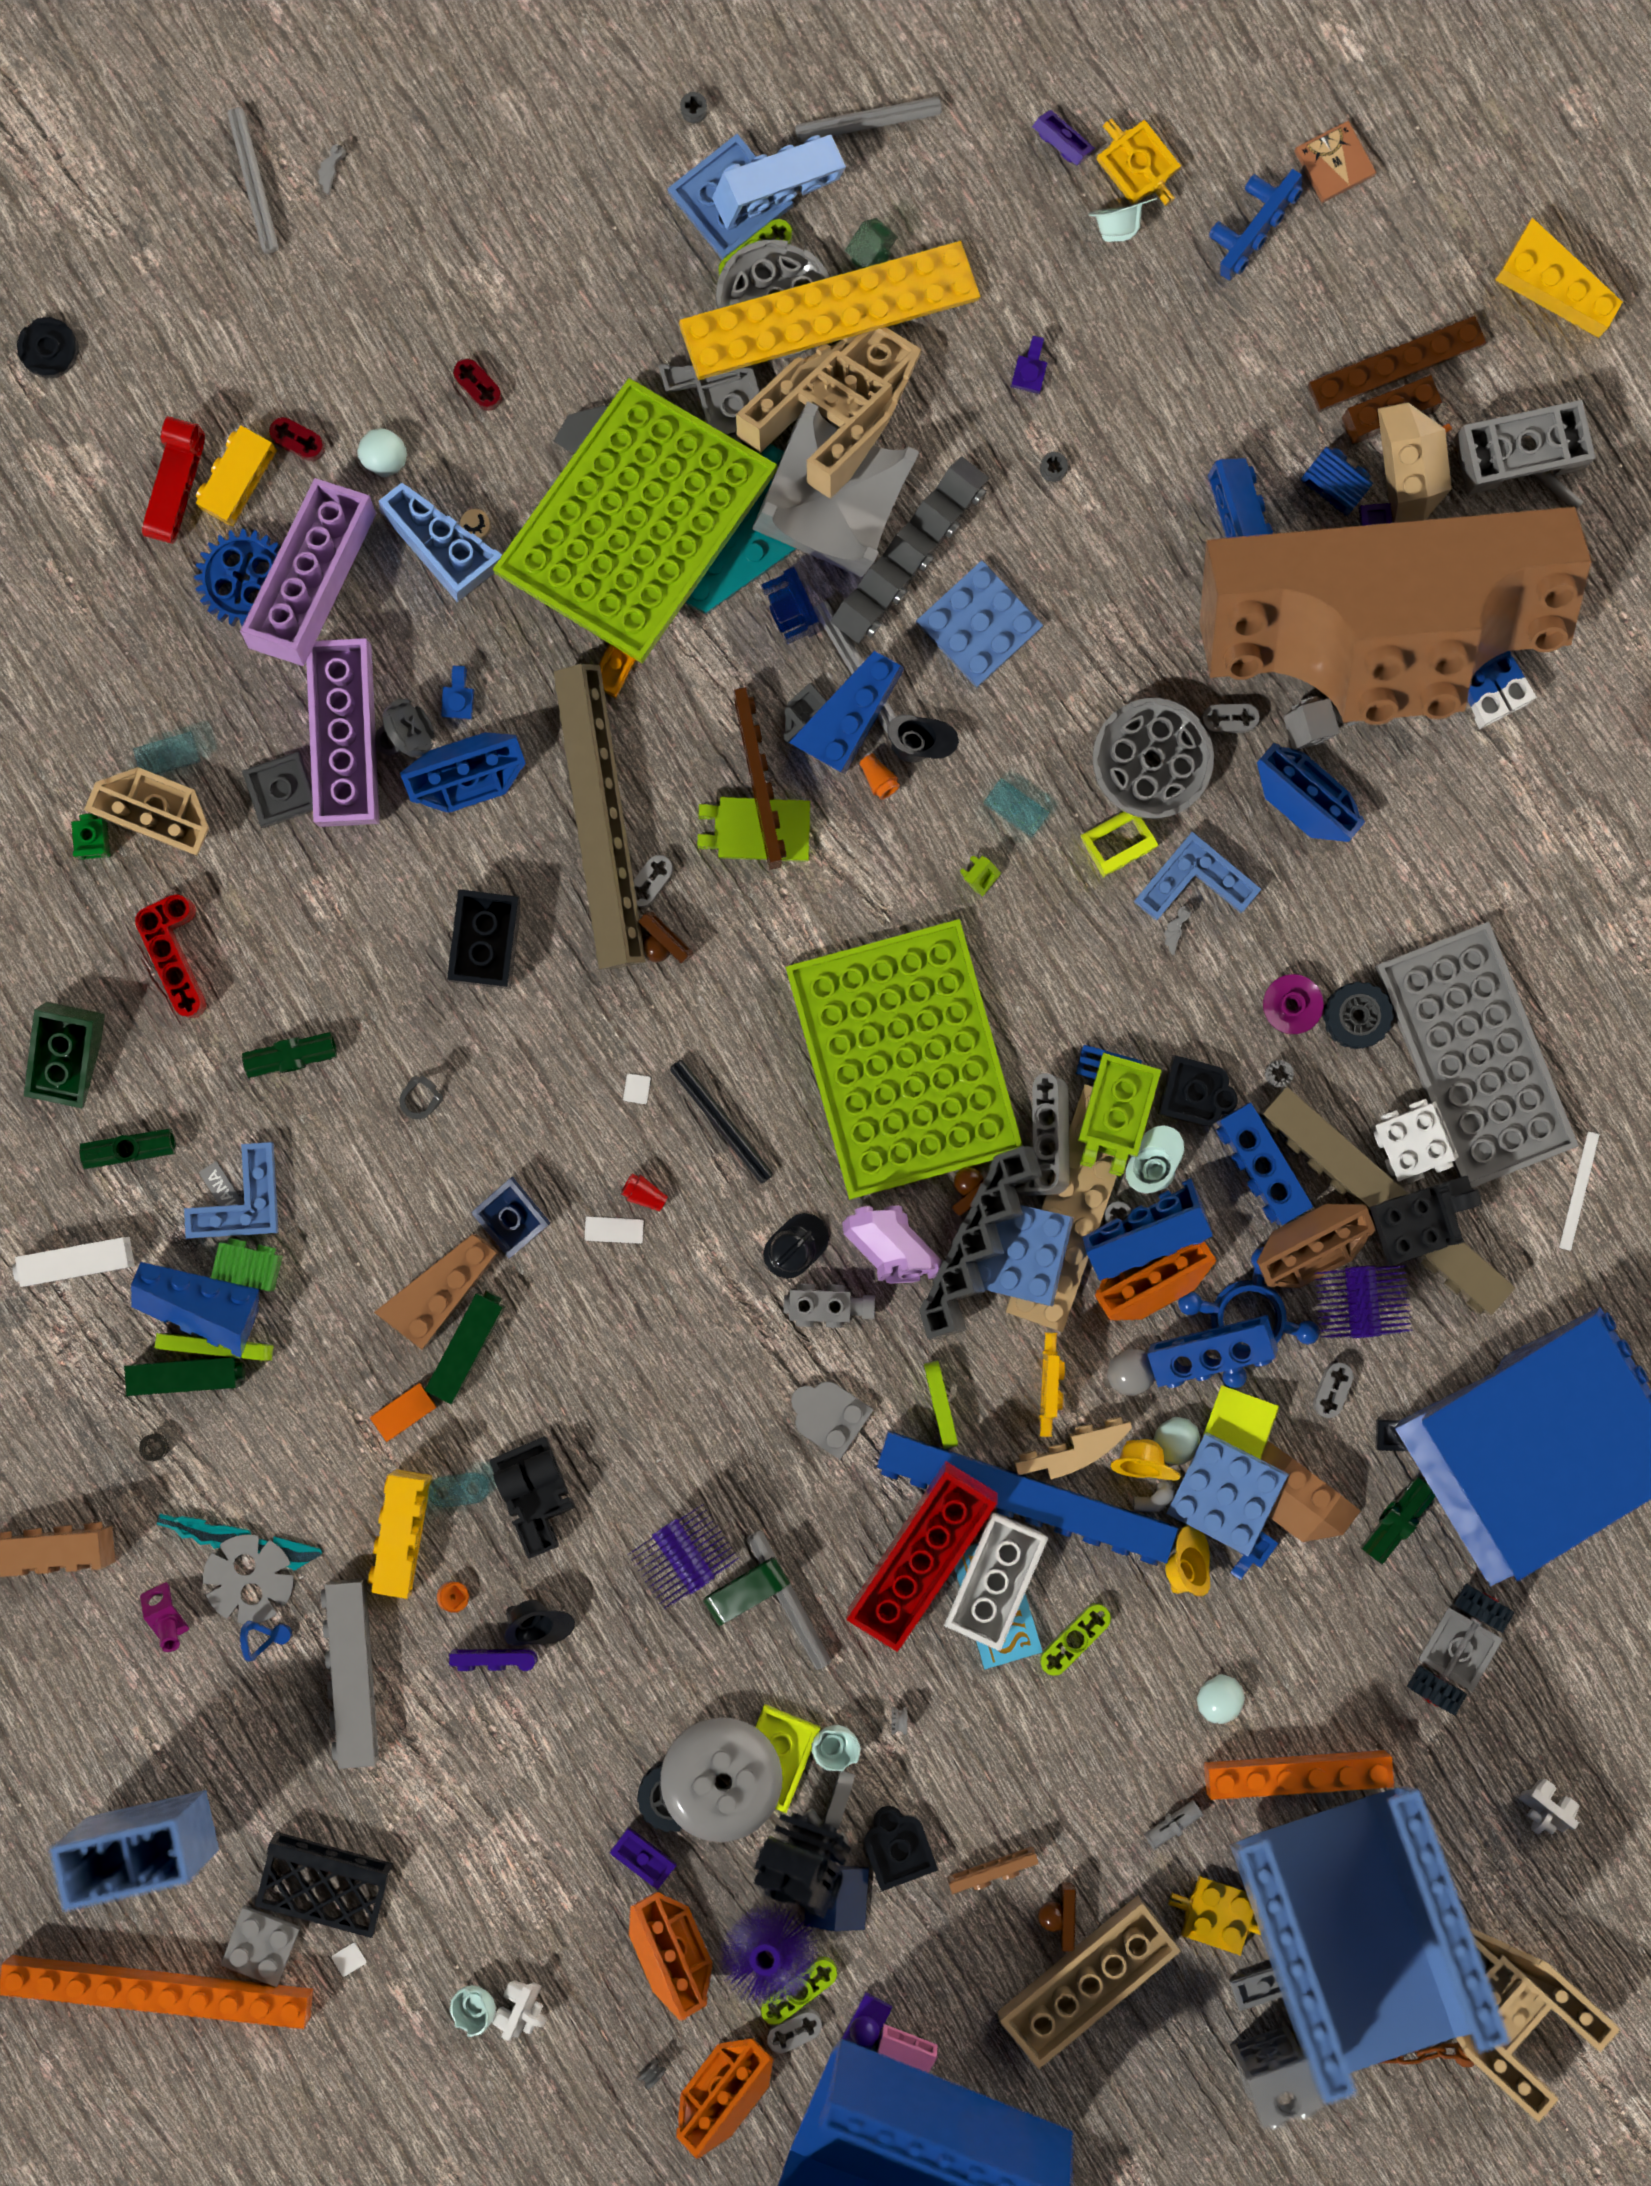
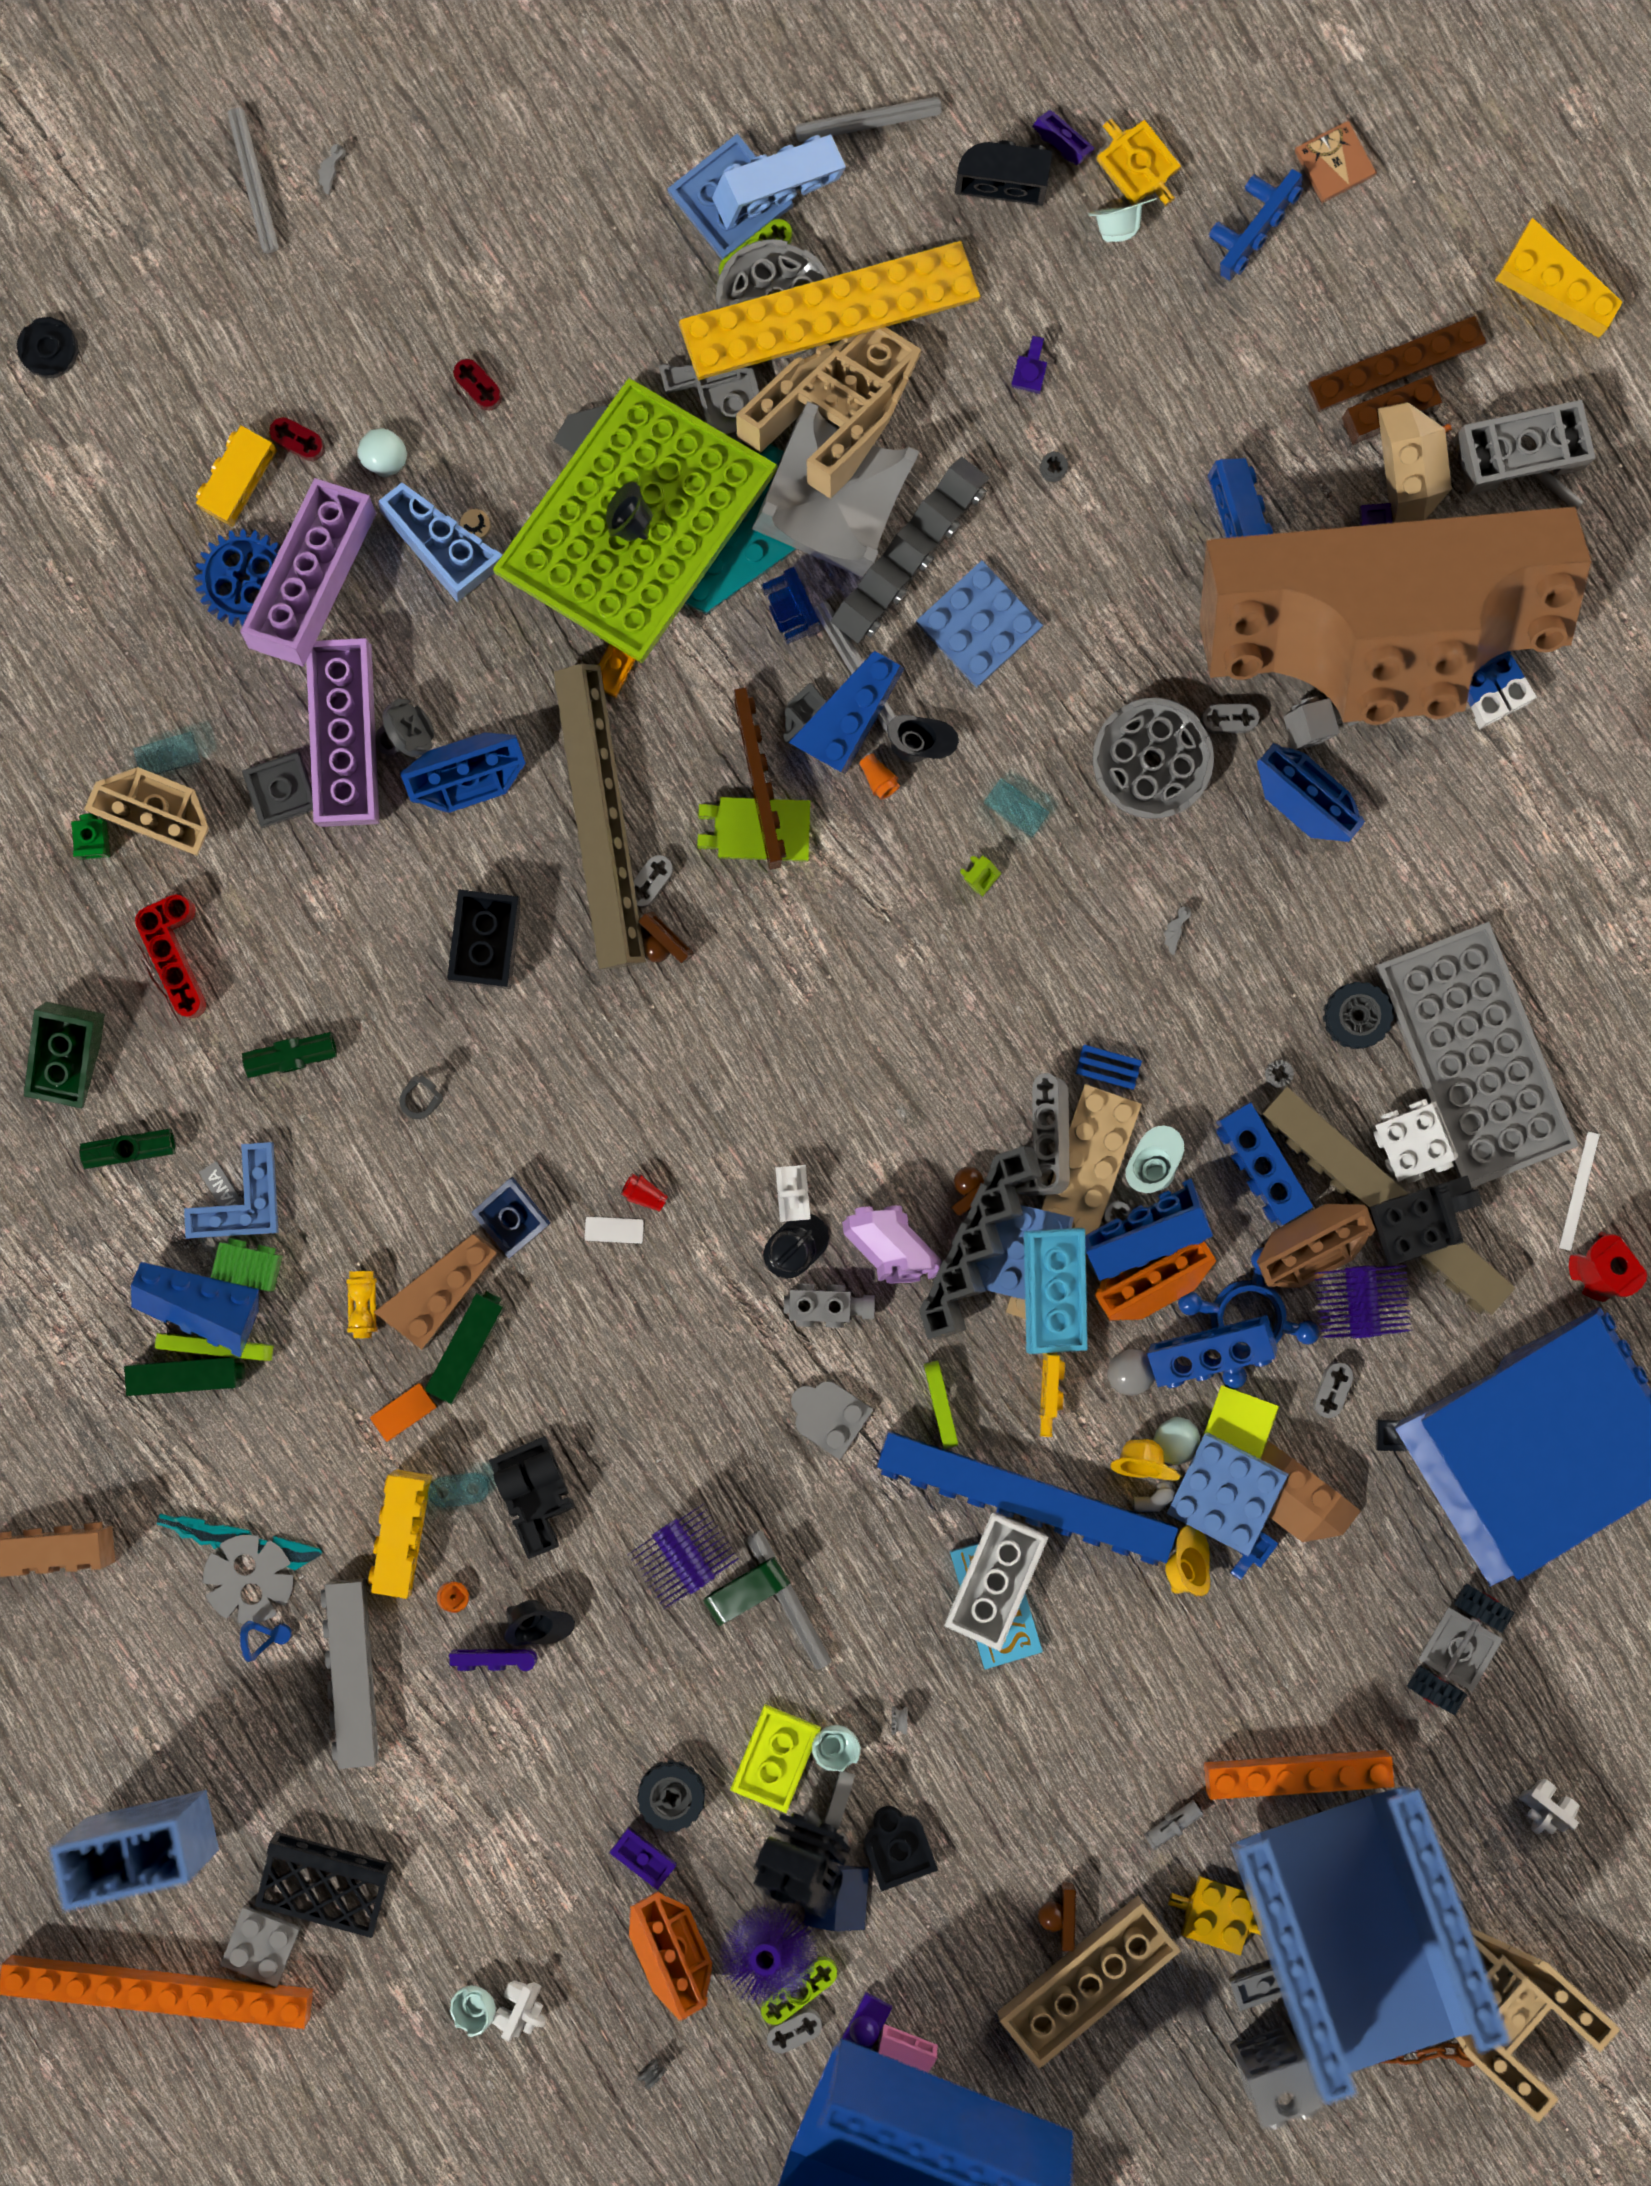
(73, 1262): white brick -> none
(145, 1442): clear smoke bush -> none
(163, 1617): magenta bracket -> none
(174, 479): red beam -> none
(348, 1959): white sticker -> none
(361, 1290): none -> yellow piece
(458, 700): blue plate -> none
(629, 514): none -> black piece
(636, 1088): white sticker -> none
(691, 1771): light grey brick -> none
(700, 112): dark grey bush -> none
(721, 1121): black axle -> none
(722, 2094): orange wedge -> none
(792, 1193): none -> white hips
(871, 244): clear green brick -> none
(904, 1058): lime plate -> none
(922, 1556): red brick -> none
(981, 1875): medium nougat plate -> none
(1005, 172): none -> black brick
(1055, 1290): none -> medium azure tile
(1073, 1626): lime beam -> none
(1087, 1446): tan slope -> none
(1117, 1111): lime tile -> none
(1128, 855): neon yellow tile -> none
(1196, 1092): black plate -> none
(1199, 860): medium blue plate -> none
(1221, 1699): light aqua hair -> none
(1308, 1001): magenta dish -> none
(1337, 480): blue brick -> none
(1398, 1520): dark green piece -> none
(1596, 1271): none -> red piece

